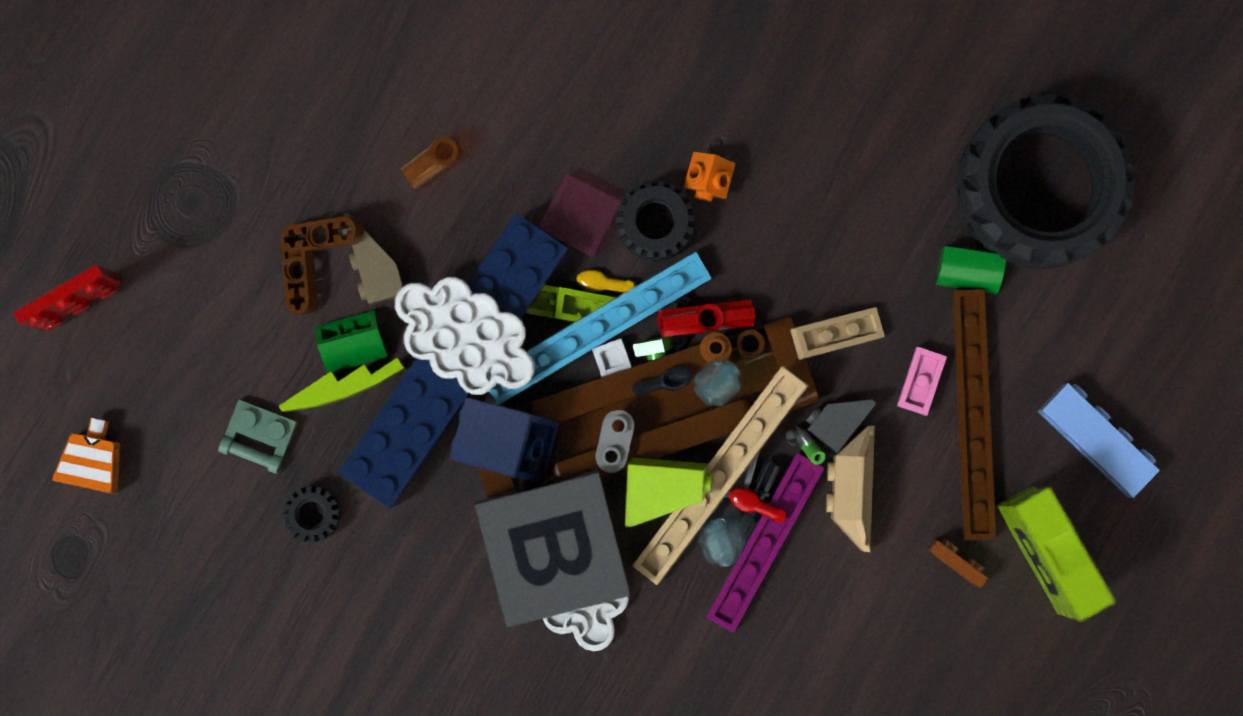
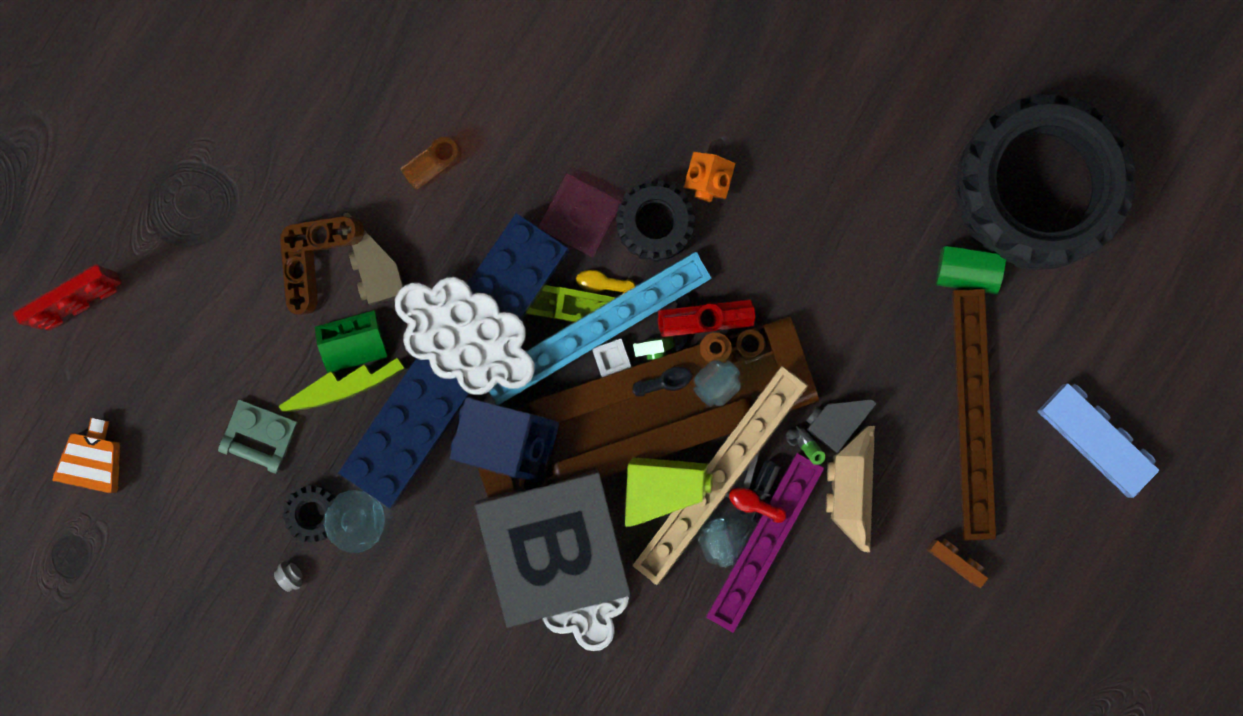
(288, 576): none -> light grey plate
(354, 521): none -> clear light blue tile
(614, 441): light grey plate -> none
(837, 333): tan plate -> none
(921, 381): bright pink plate -> none
(1055, 553): lime tile -> none

